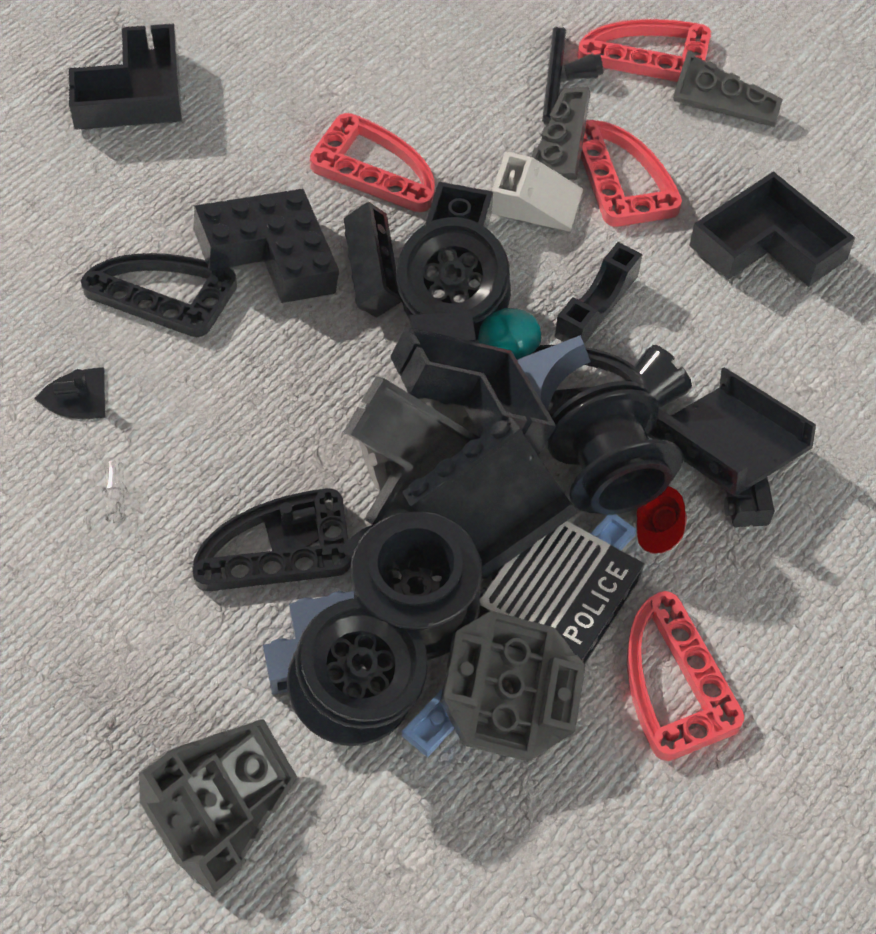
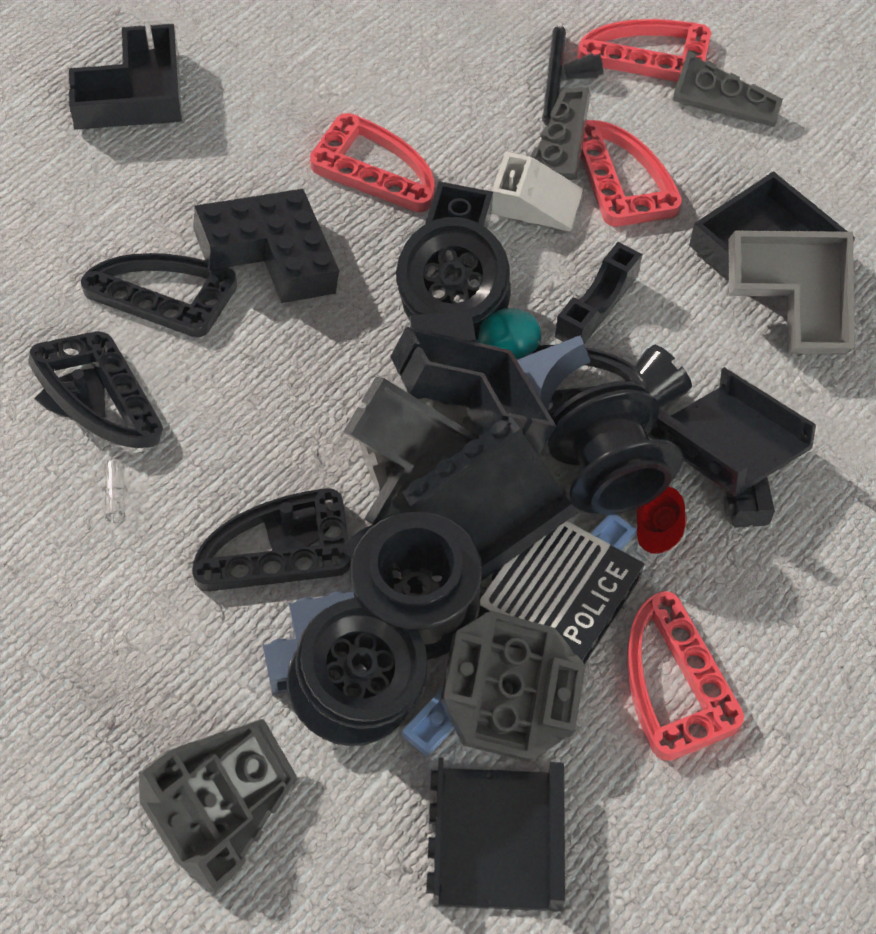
(50, 357): none -> black beam
(371, 260): black brick -> none
(498, 839): none -> black panel
(812, 273): none -> light grey piece

